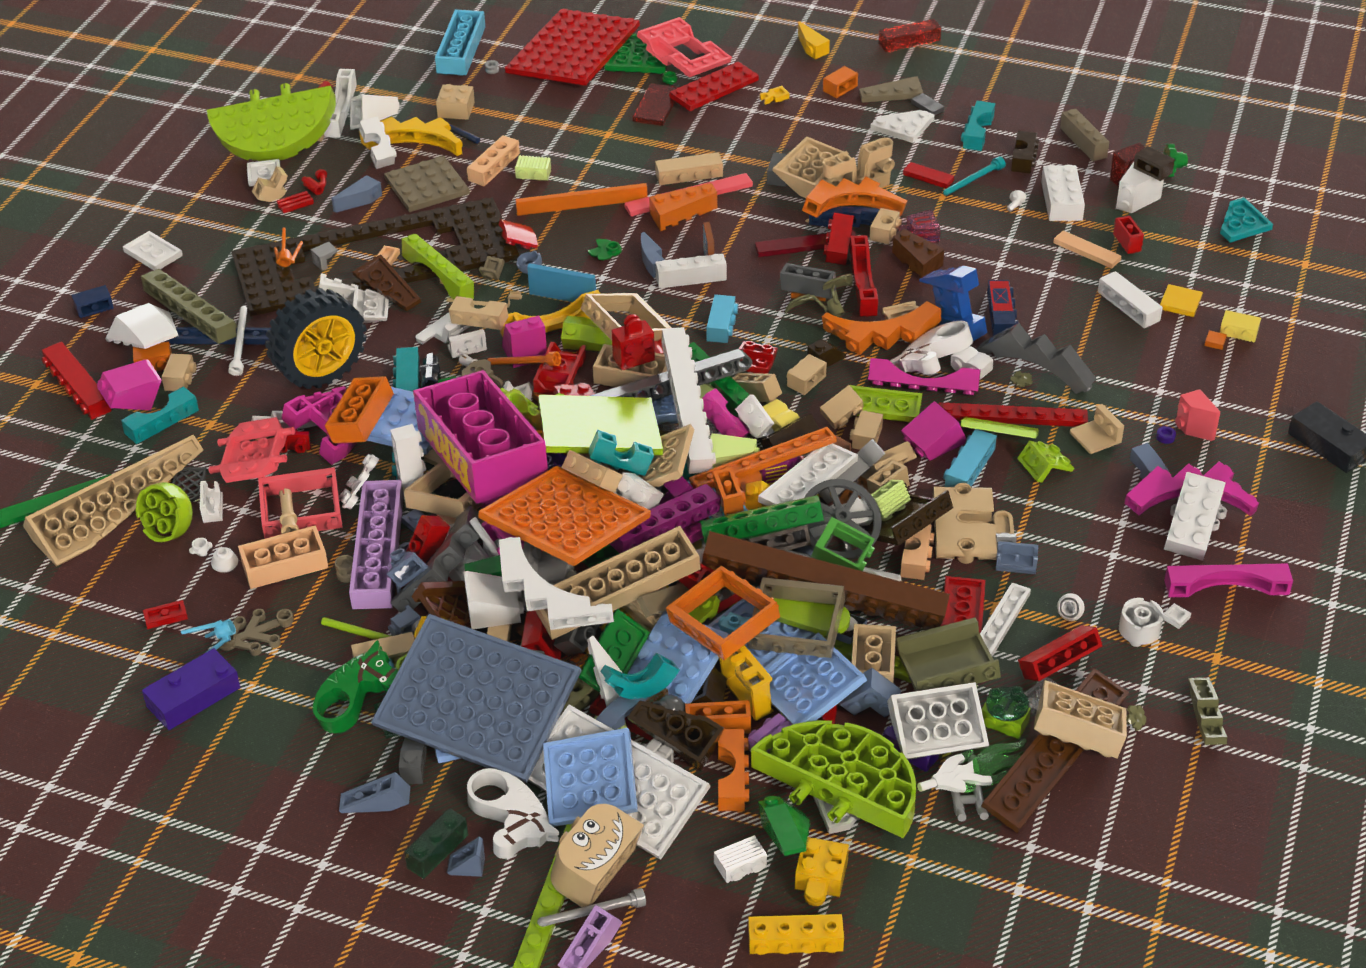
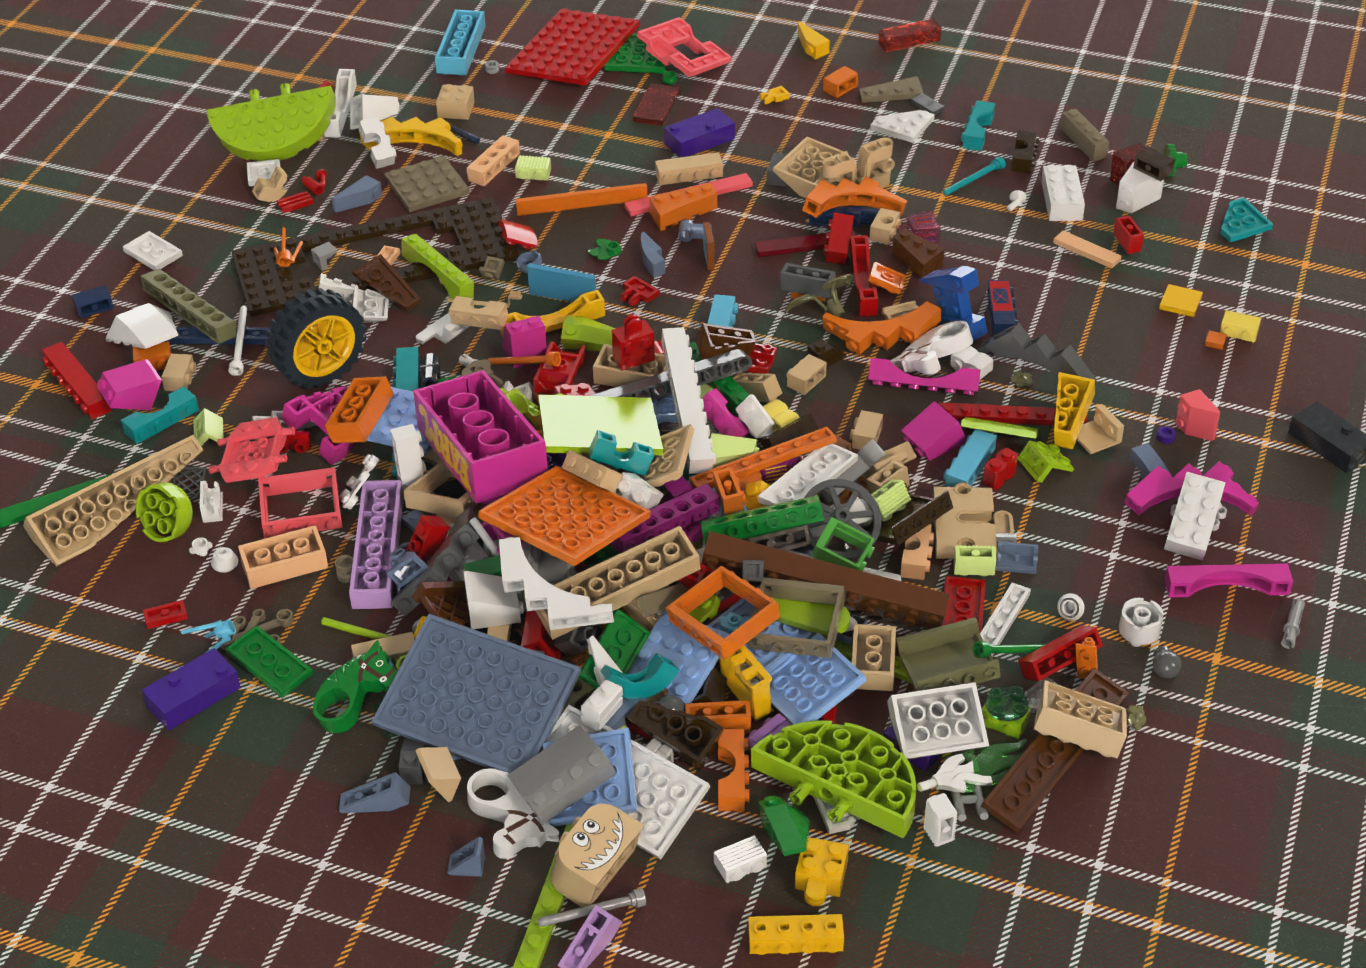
(208, 426): none -> yellowish green panel
(269, 661): none -> green tile
(288, 518): tan pin -> none
(403, 621): sand blue brick -> none
(436, 843): clear green brick -> none
(440, 770): none -> tan slope
(467, 343): white bracket -> none
(562, 774): none -> light grey slope
(597, 305): tan window -> none
(601, 705): none -> white brick
(639, 290): none -> red hinge
(690, 231): none -> sand blue piece
(691, 270): white brick -> none
(699, 133): none -> dark purple brick
(714, 86): red plate -> none
(718, 339): none -> reddish brown wedge
(753, 570): none -> dark grey tile
(842, 407): tan brick -> none
(872, 694): sand blue brick -> none
(886, 278): none -> orange plate
(890, 403): lime plate -> none
(928, 175): red tile -> none
(940, 819): none -> white brick
(974, 560): none -> yellowish green brick
(983, 649): none -> green piece
(1000, 468): none -> red brick
(1072, 406): none -> yellow wedge
(1086, 657): none -> orange hinge
(1130, 299): white brick -> none
(1166, 663): none -> dark grey piece
(1176, 616): white tile -> none
(1207, 711): olive slope -> none
(1291, 628): none -> light grey pin

